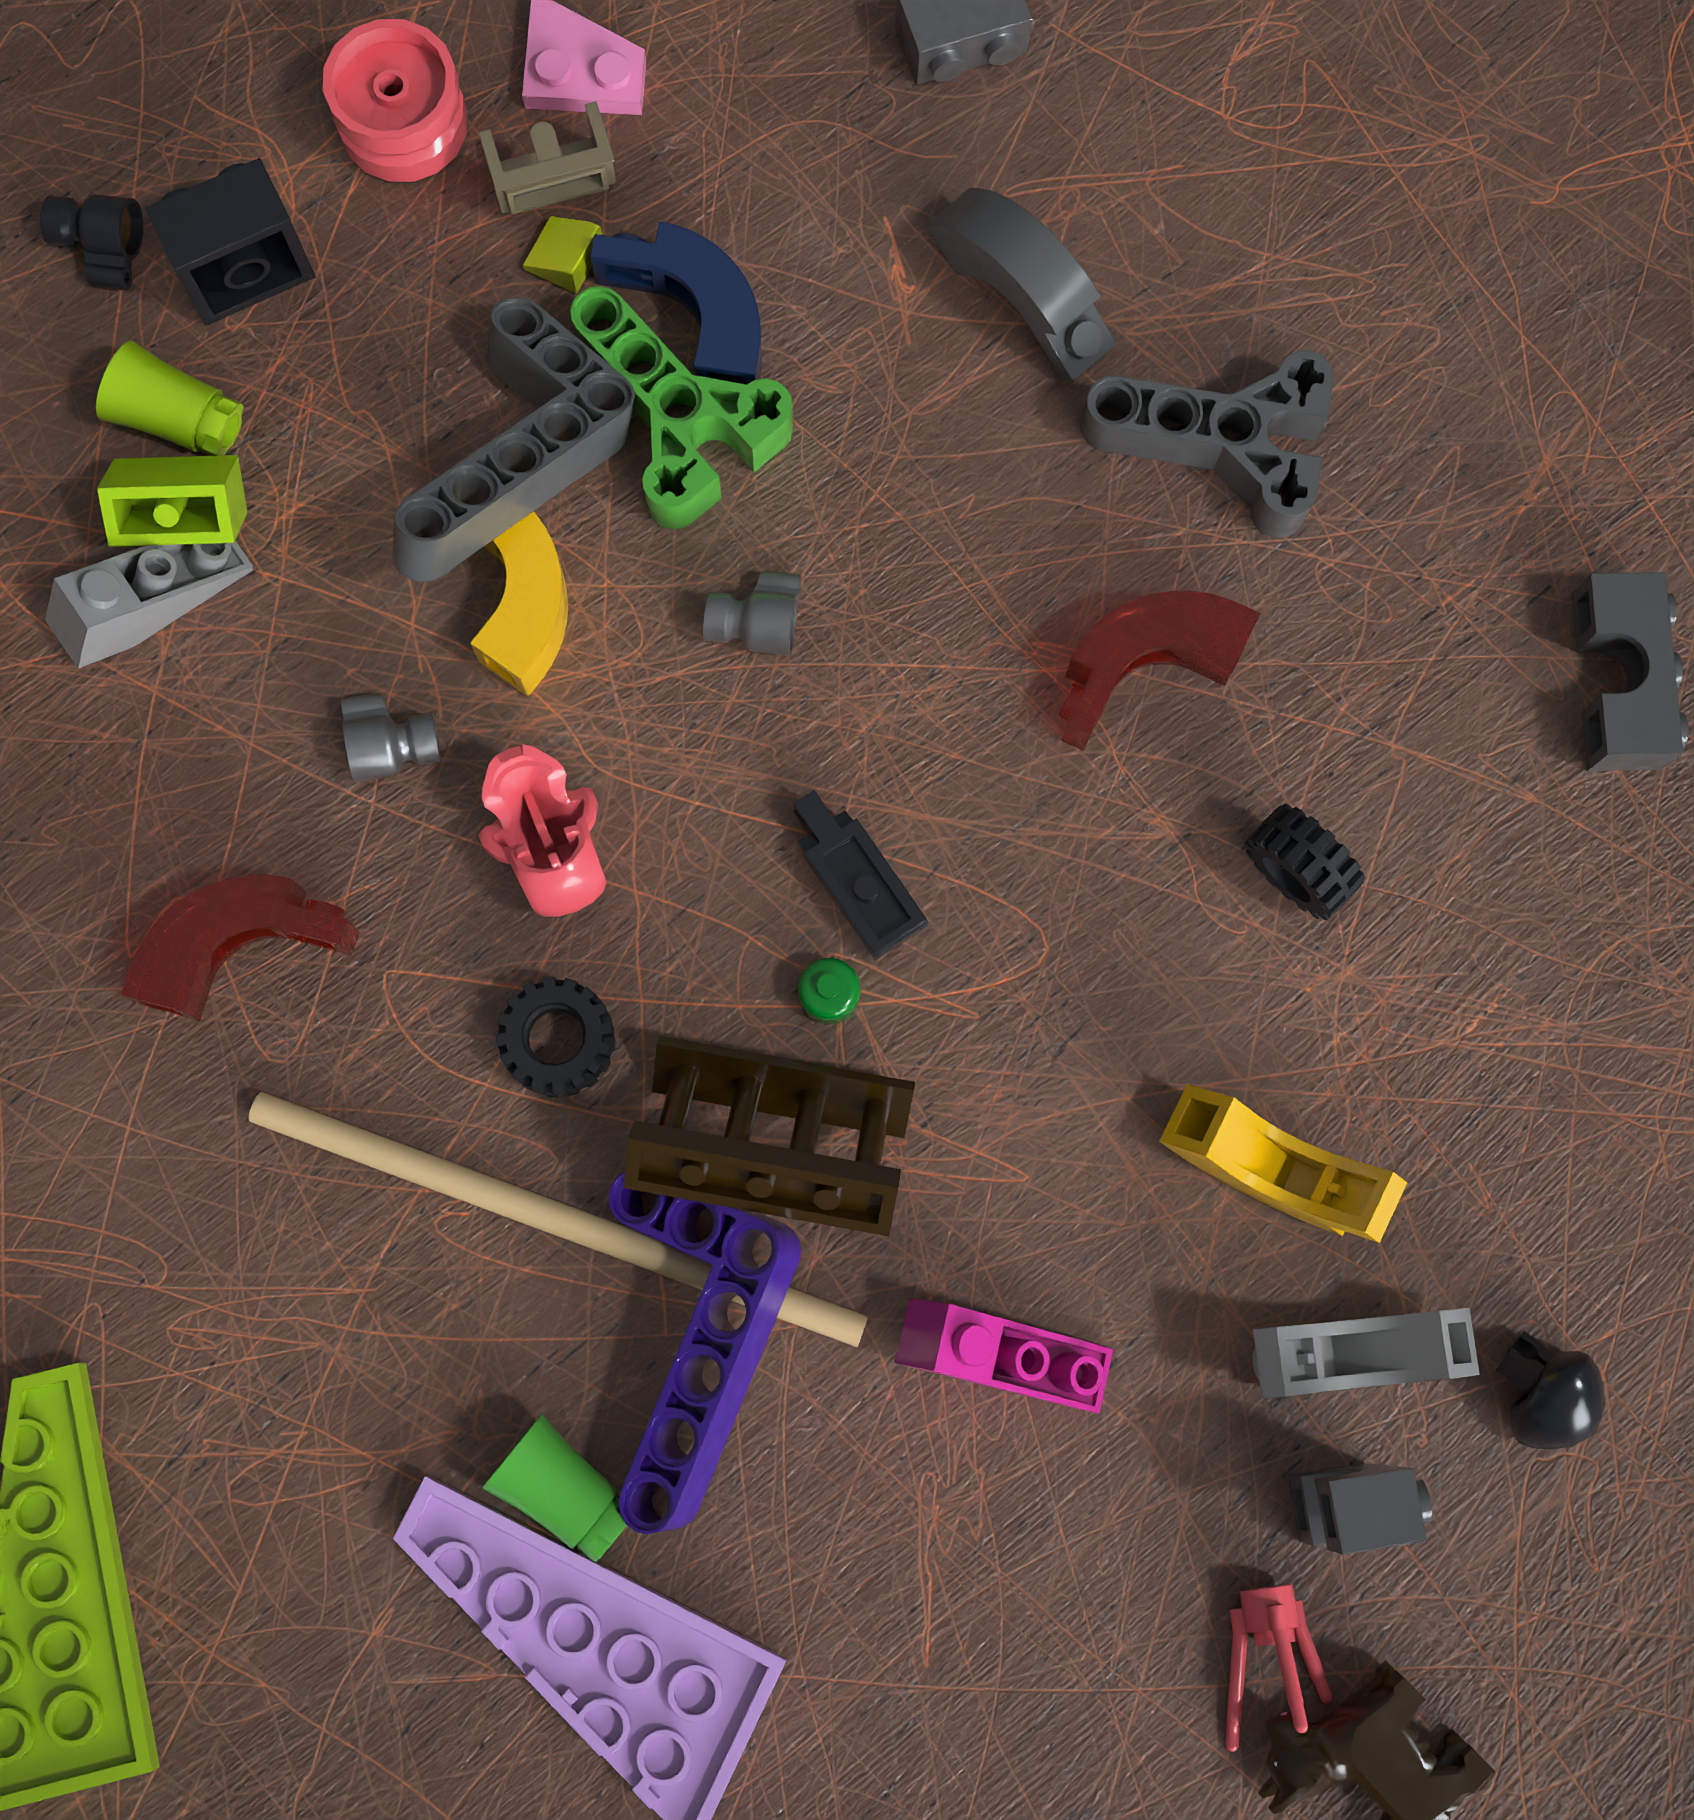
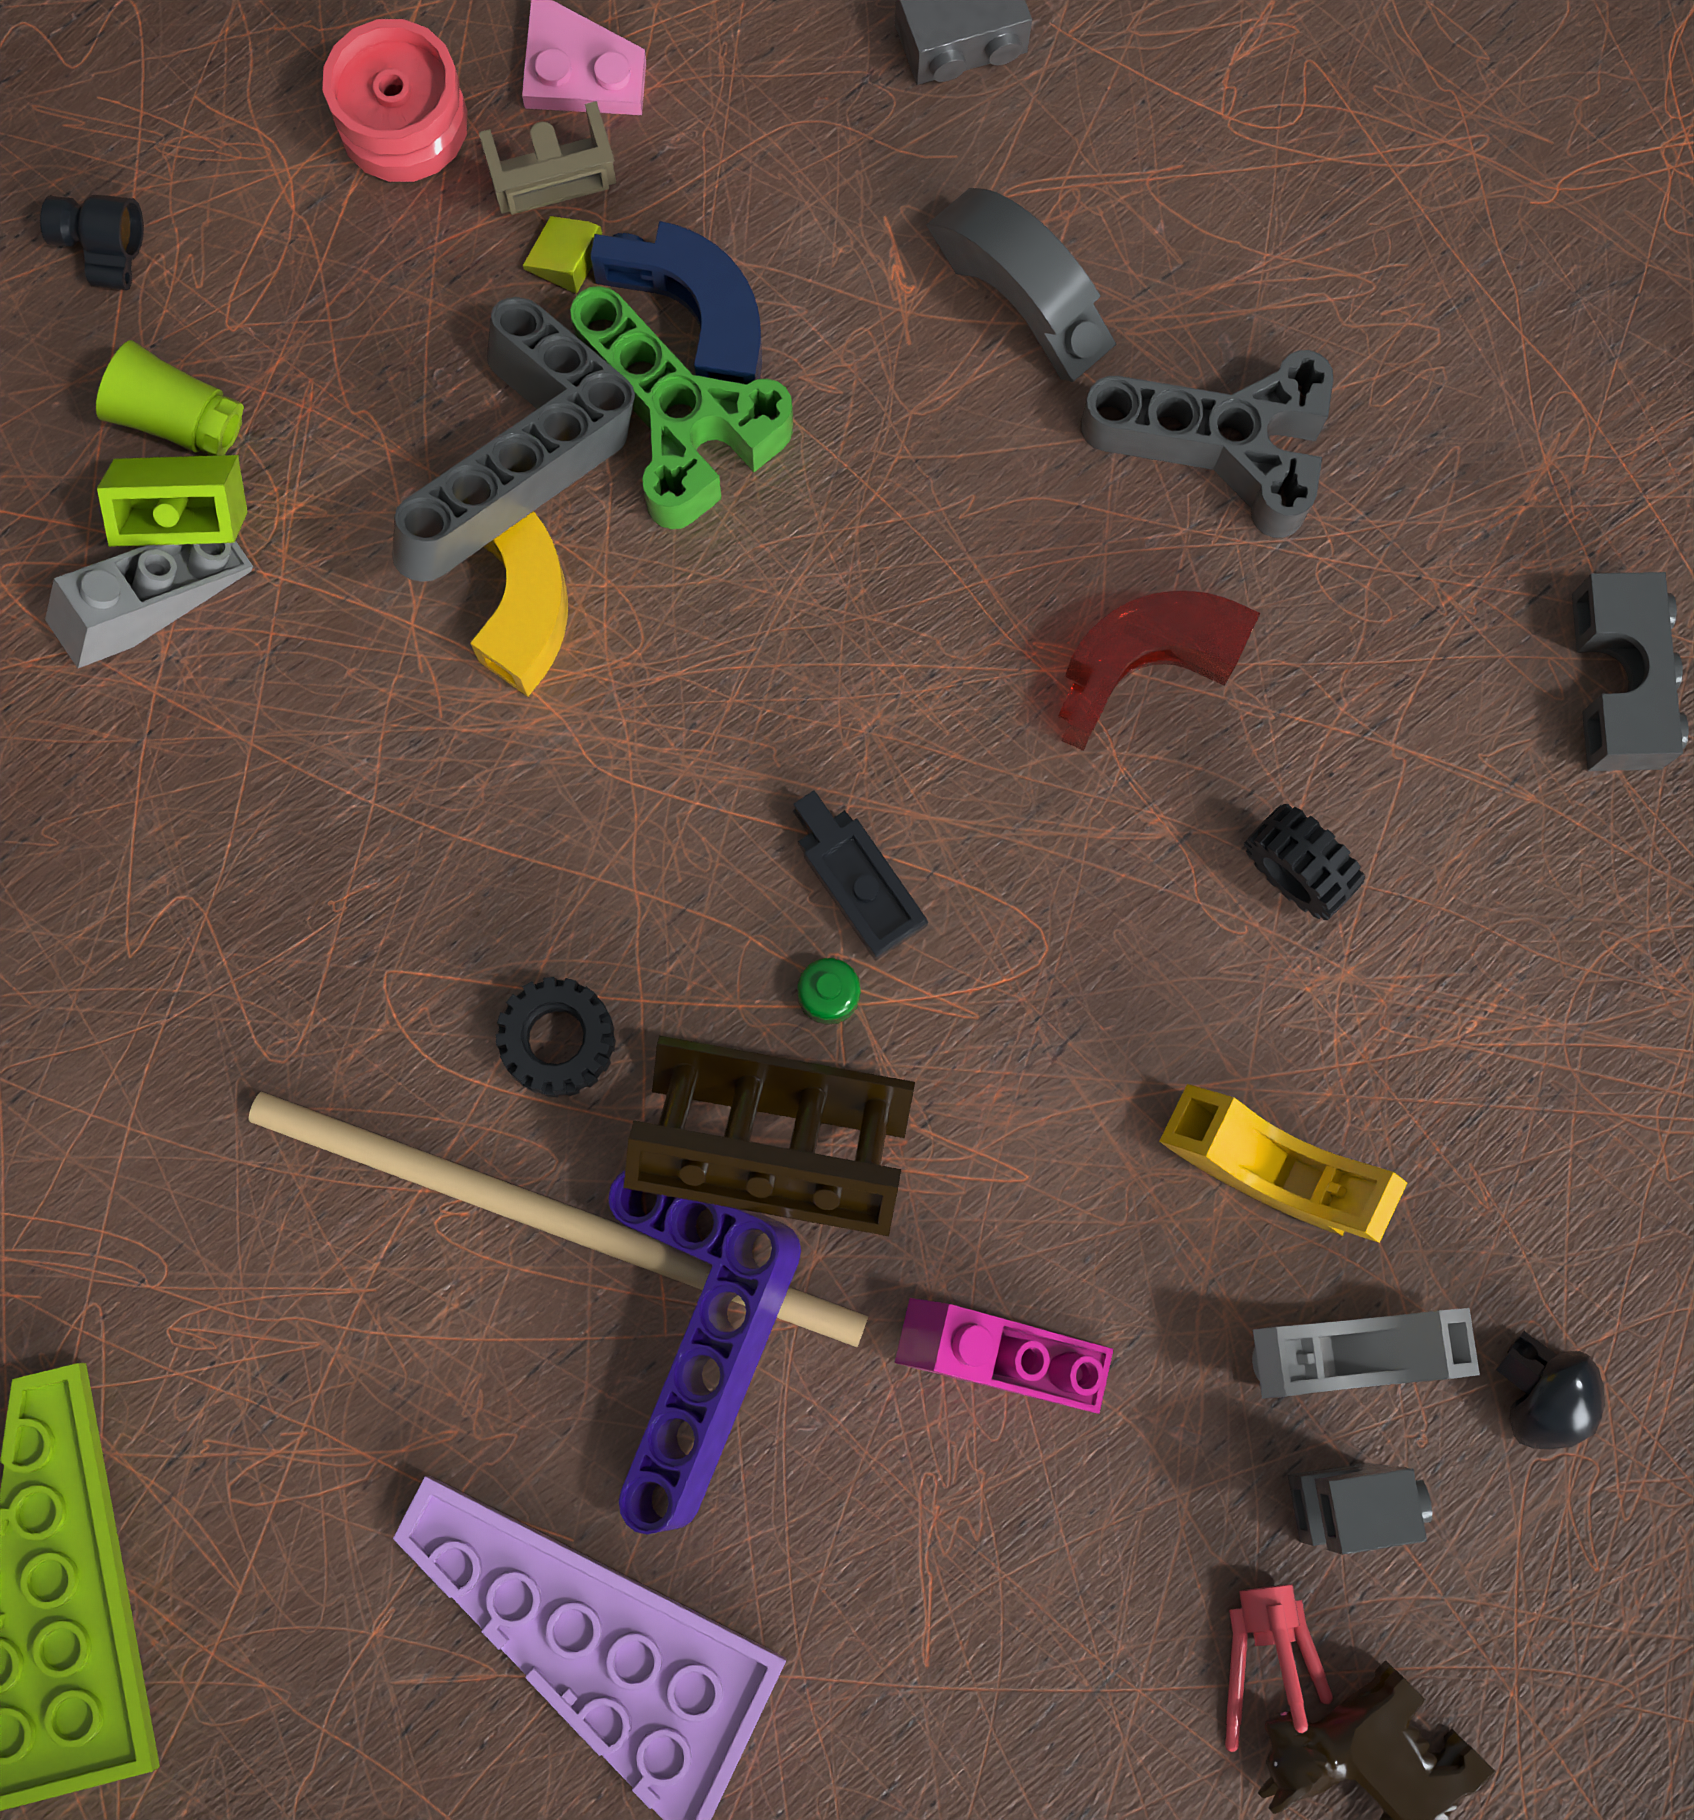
(205, 928): clear red arch -> none
(230, 241): black brick -> none
(379, 745): flat silver piece -> none
(542, 830): coral head -> none
(559, 1490): bright green plant -> none
(761, 621): flat silver piece -> none

